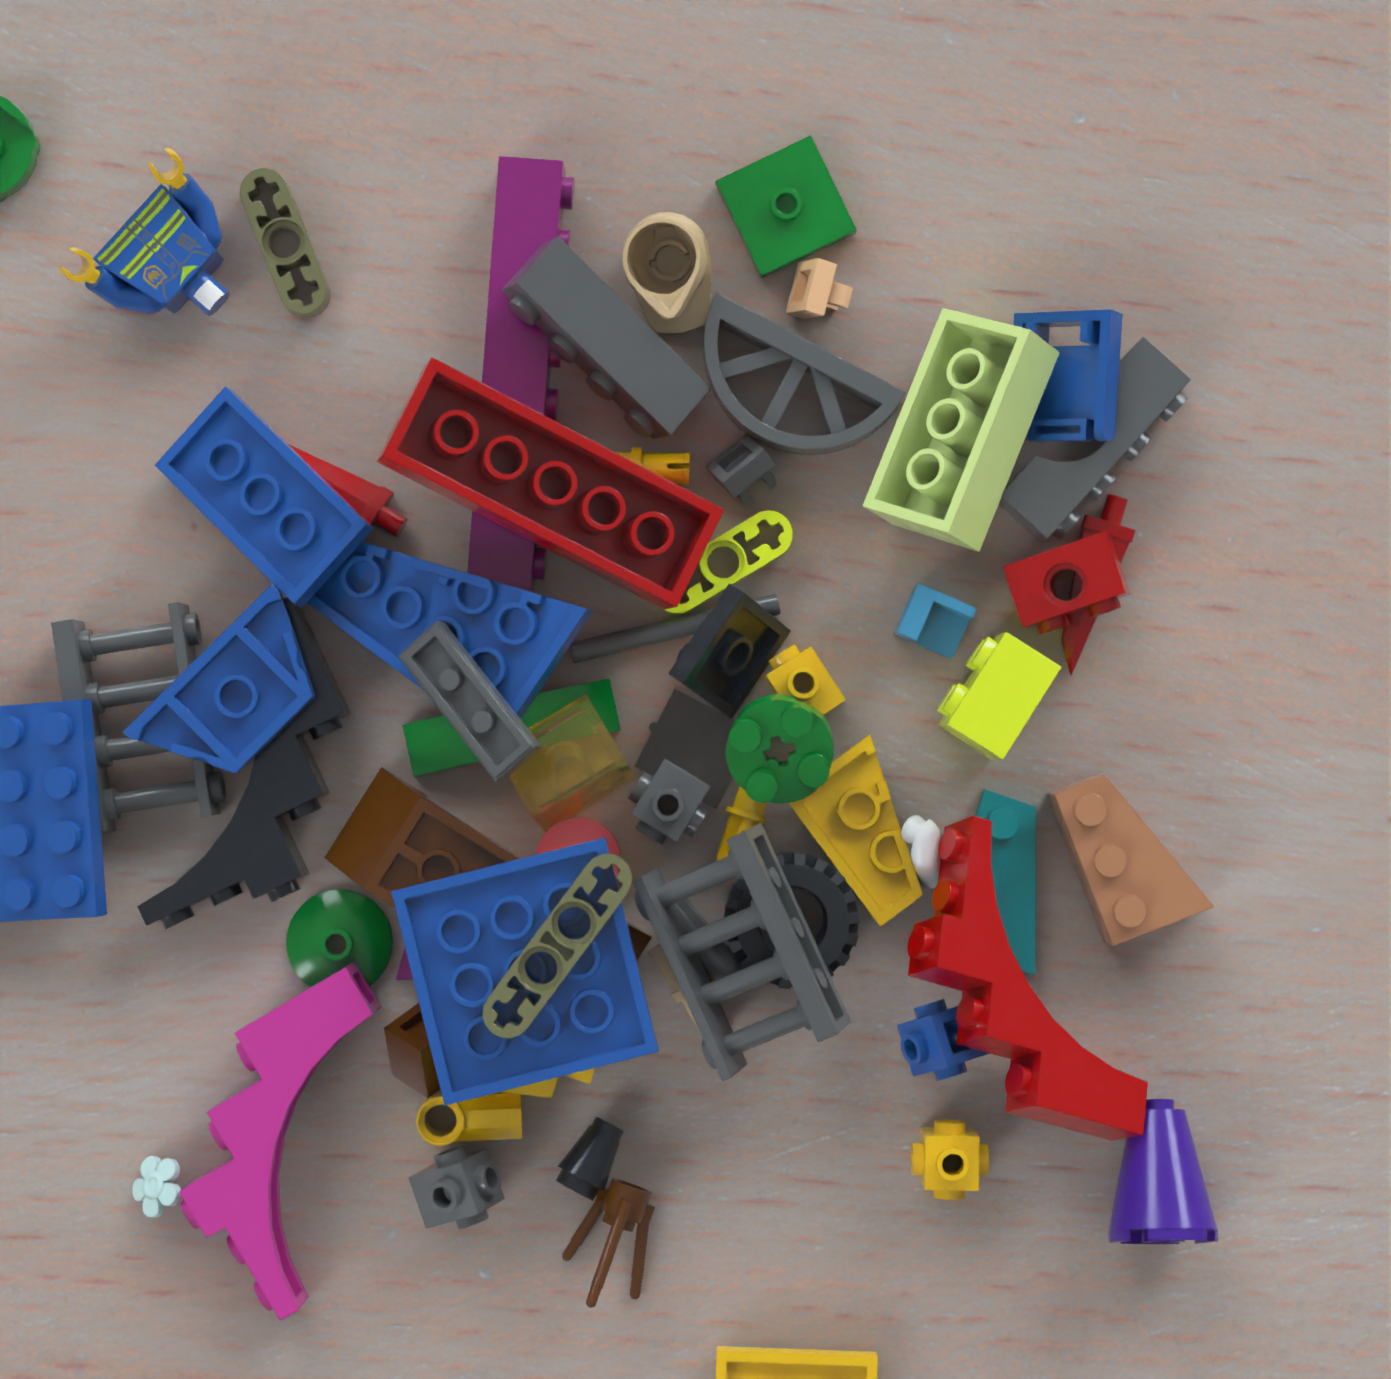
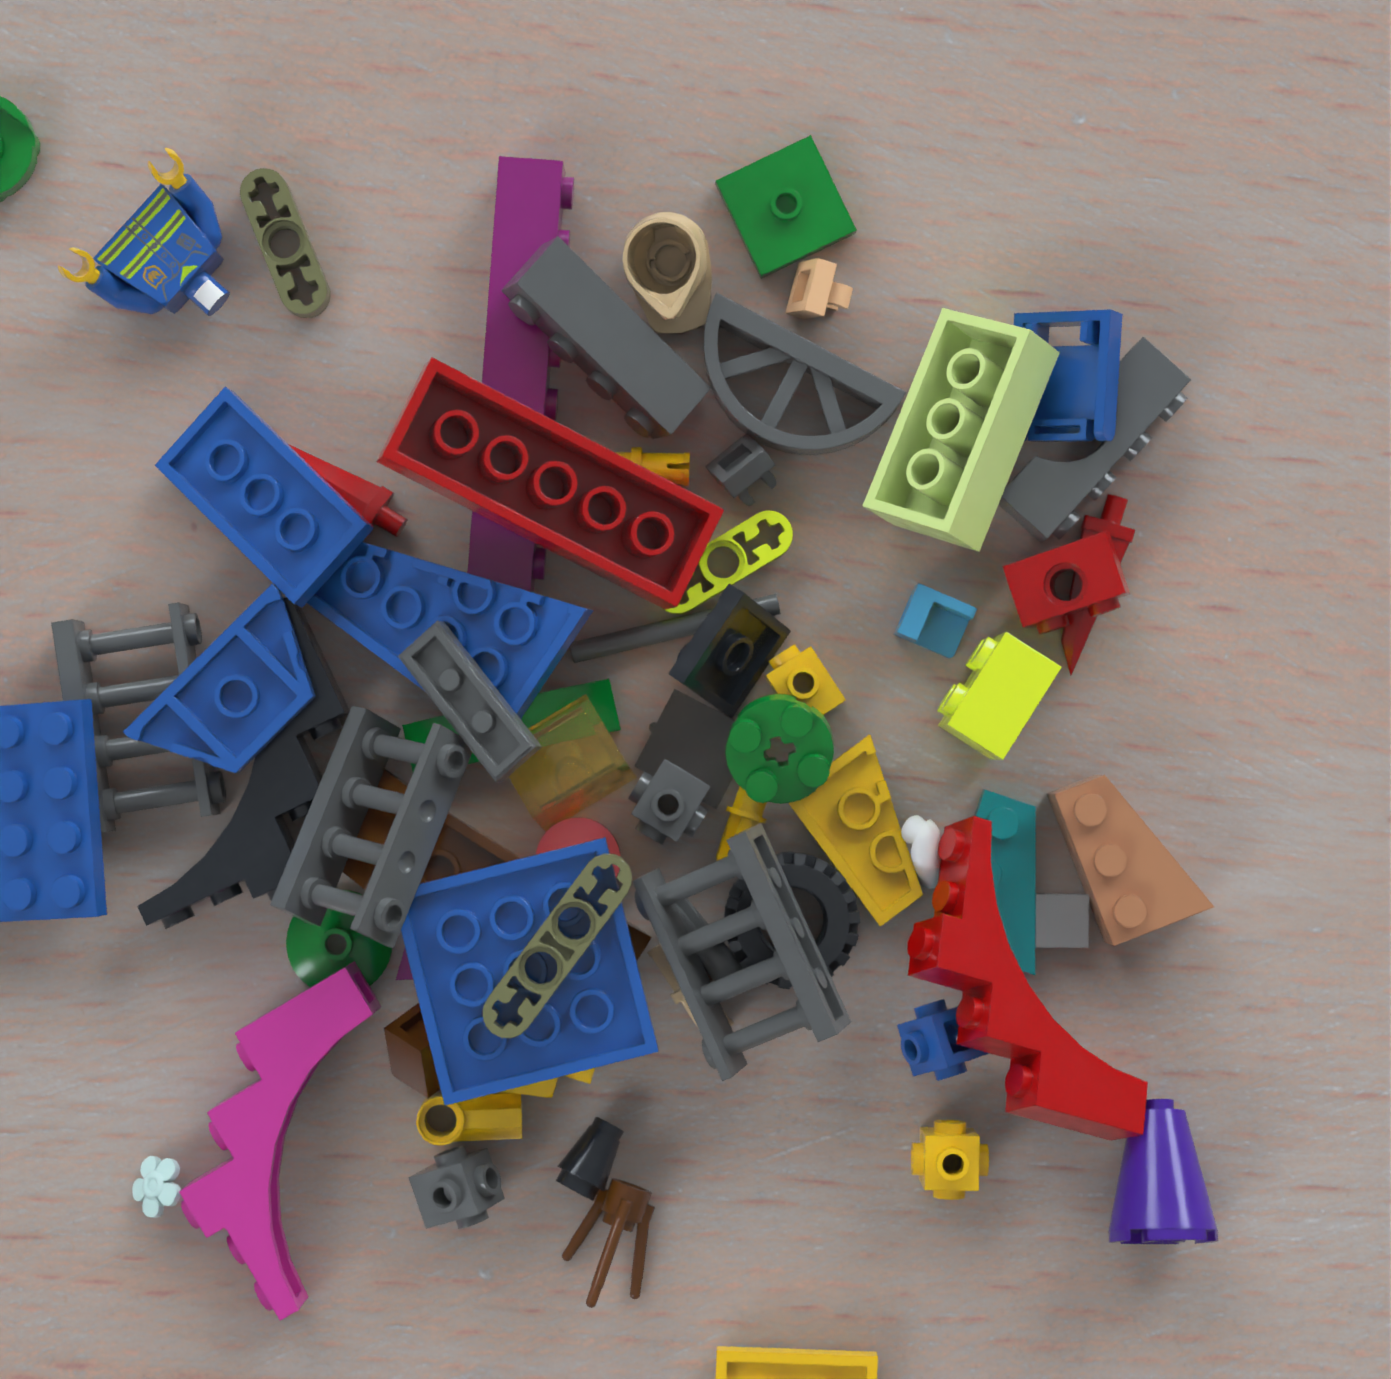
(338, 813): none -> dark grey fence
(1062, 920): none -> light grey tile

